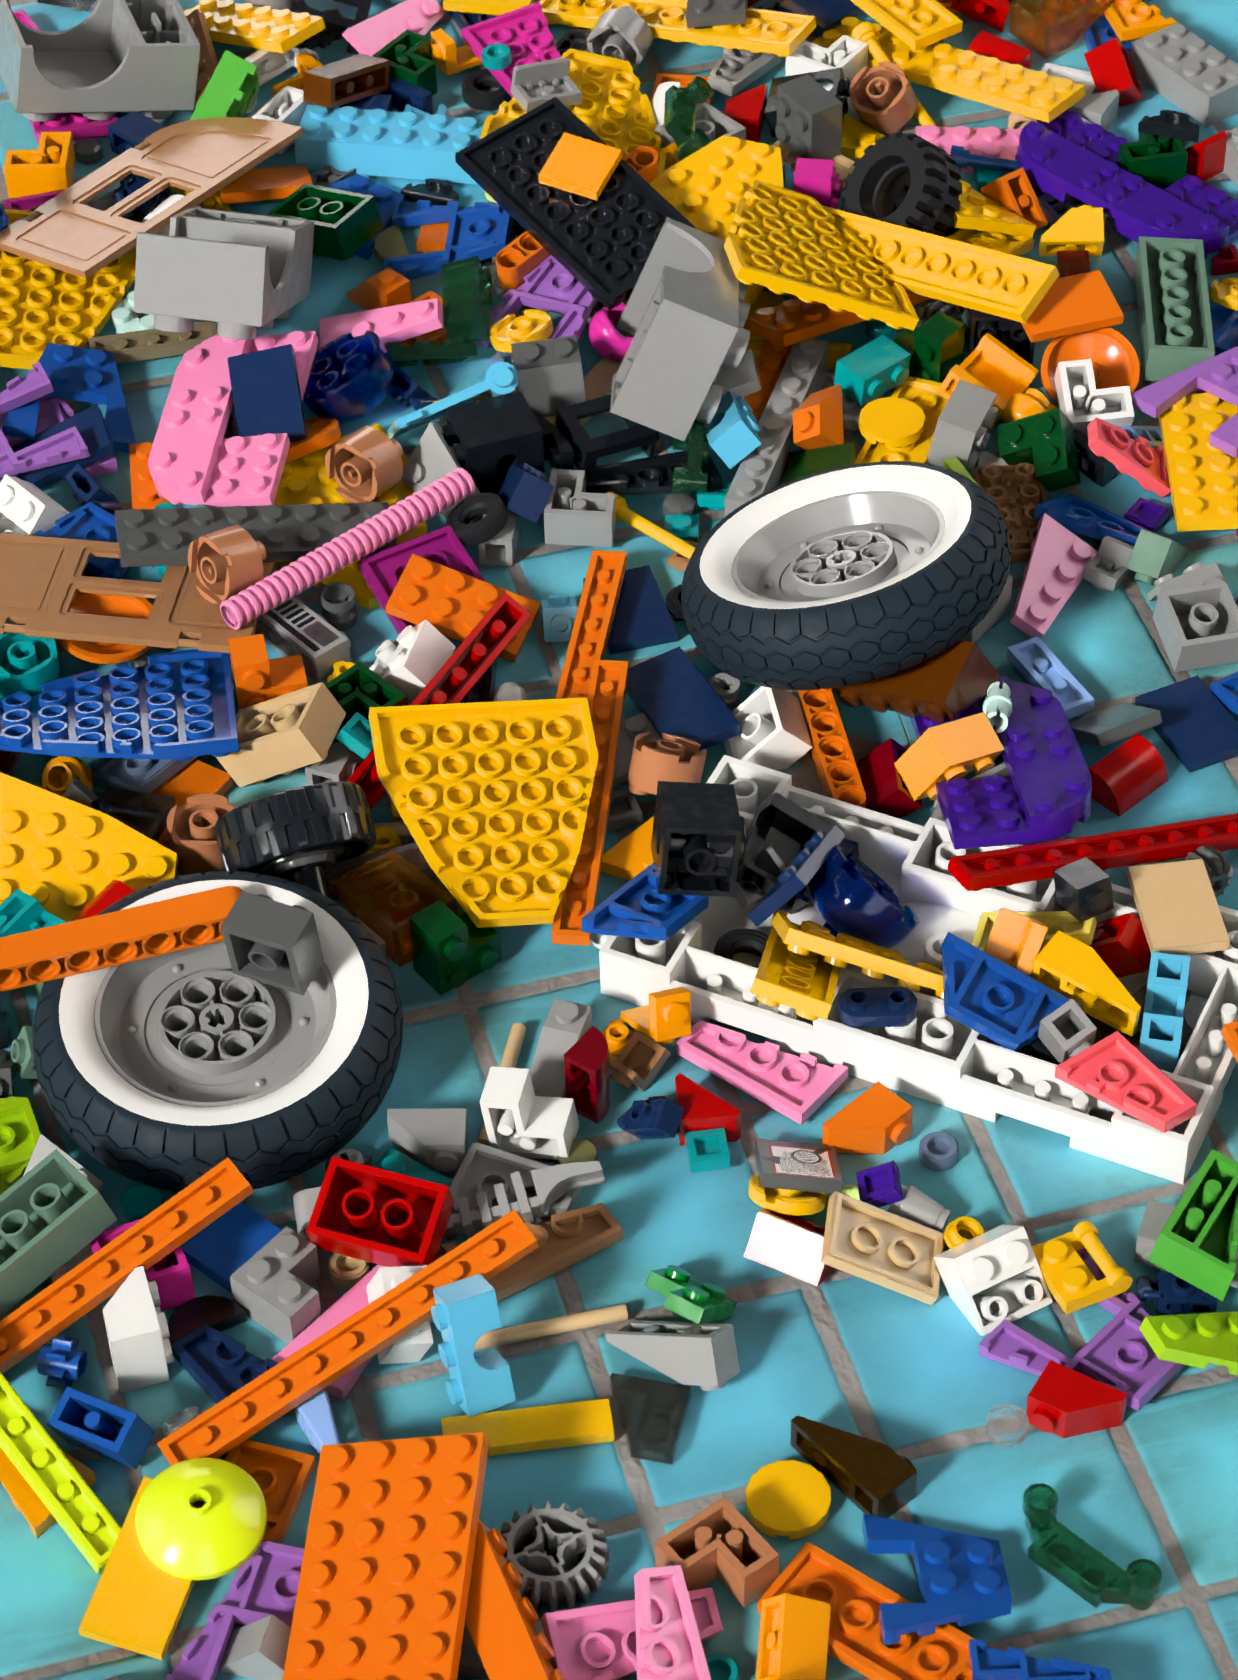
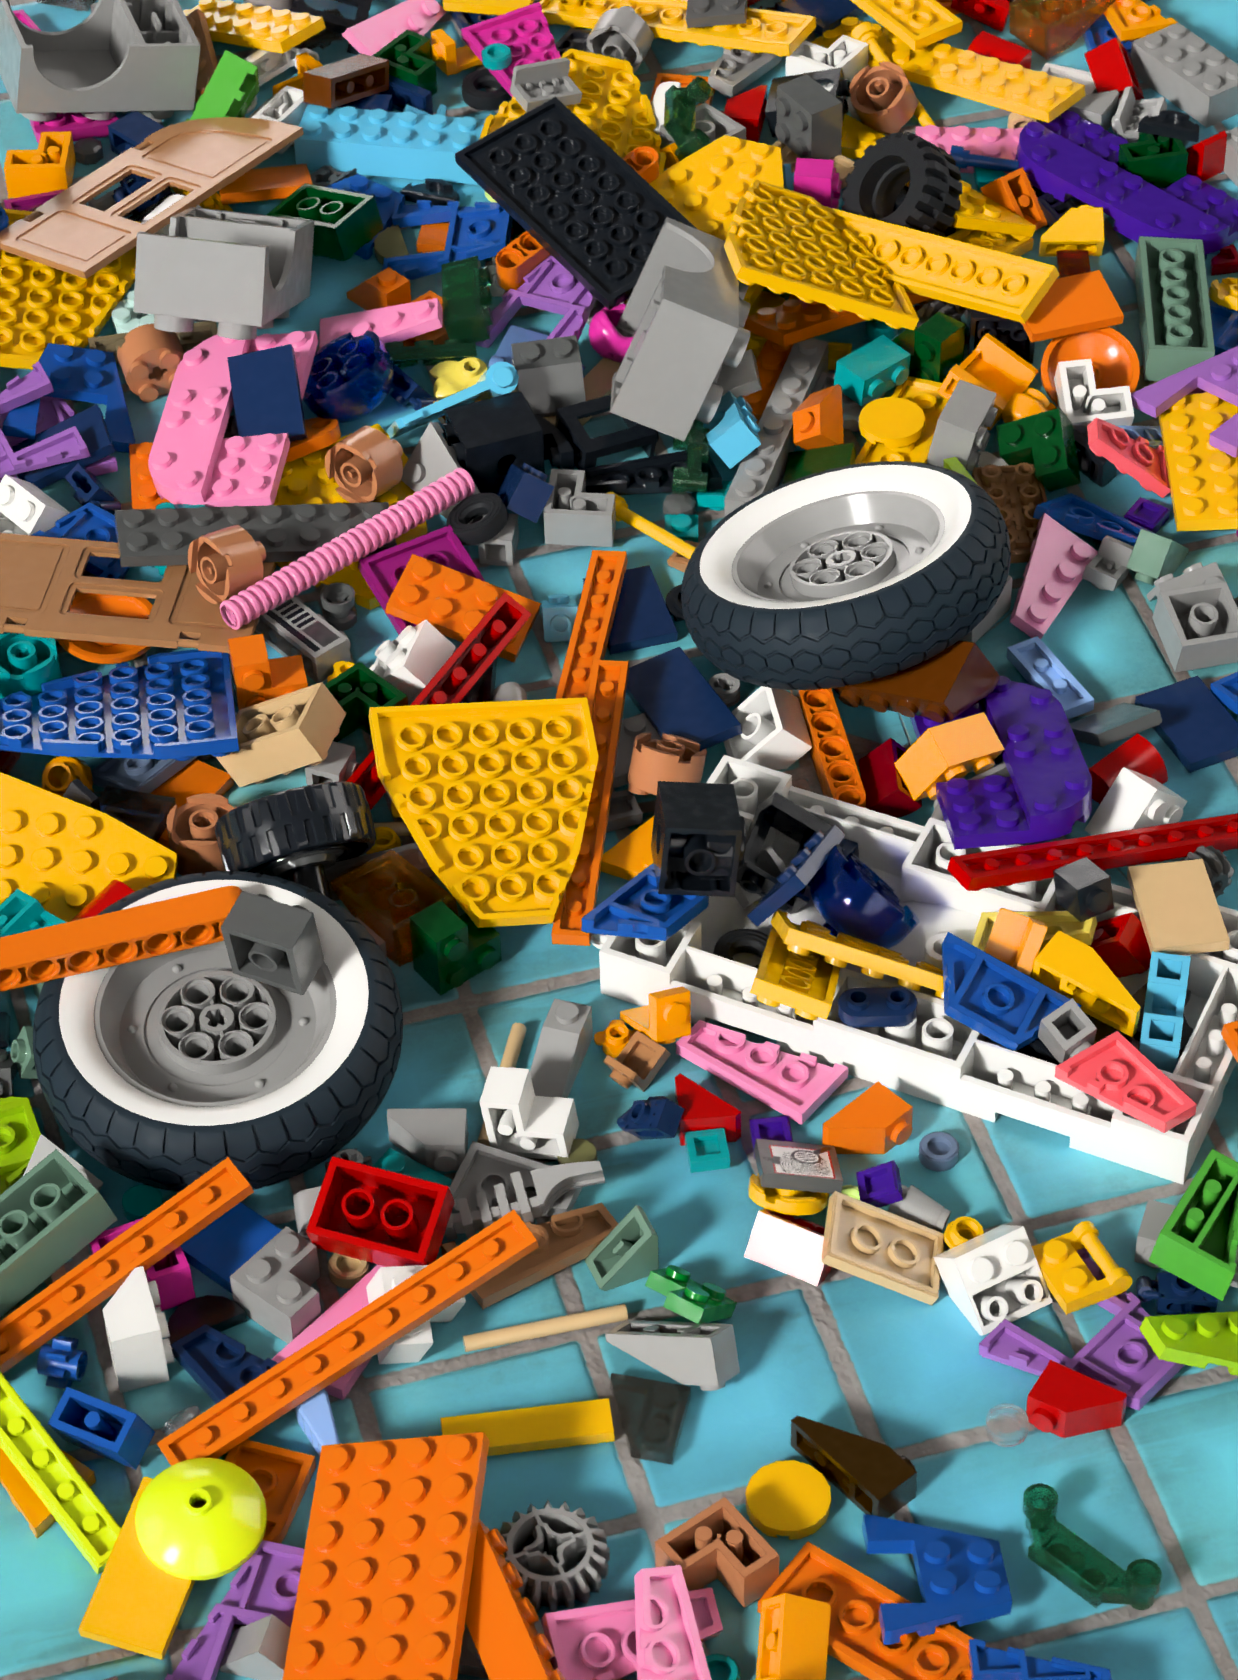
(150, 361): none -> nougat brick
(357, 735): teal plate -> none
(456, 375): none -> light yellow plate
(463, 1315): medium azure arch -> none
(511, 329): yellow tile -> none
(580, 166): light orange tile -> none
(588, 1075): dark red brick -> none
(625, 1252): none -> sand green slope
(771, 1129): none -> dark purple tile
(998, 706): light aqua pin -> none
(1131, 112): none -> light grey bracket
(1135, 803): none -> white brick

